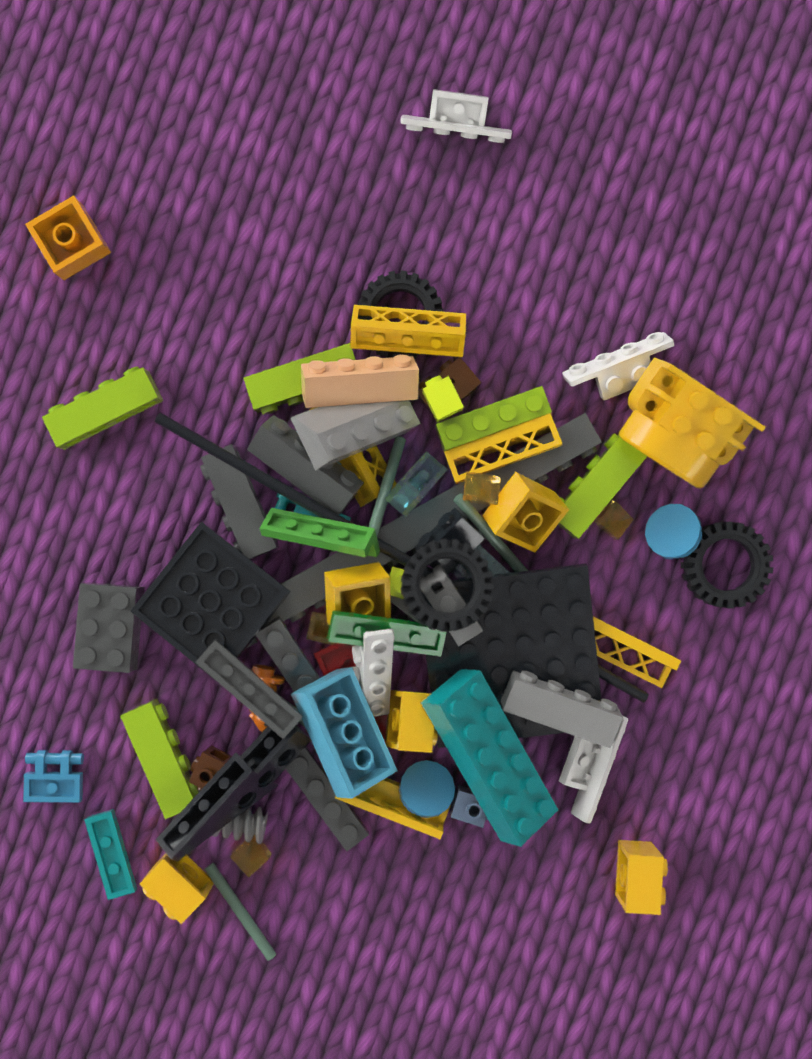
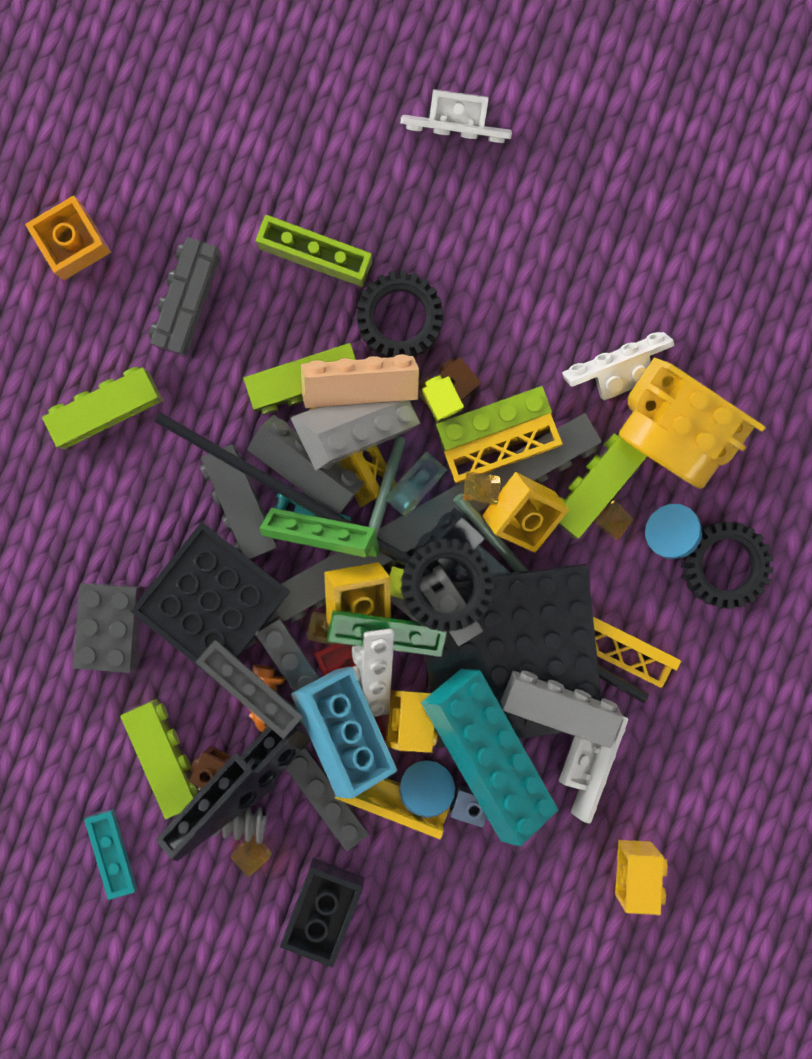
(53, 786): dark azure plate -> none
(177, 886): yellow brick -> none
(185, 297): none -> dark grey brick
(240, 911): sand green bar -> none
(314, 250): none -> lime brick
(322, 912): none -> black brick
(408, 334): yellow fence -> none

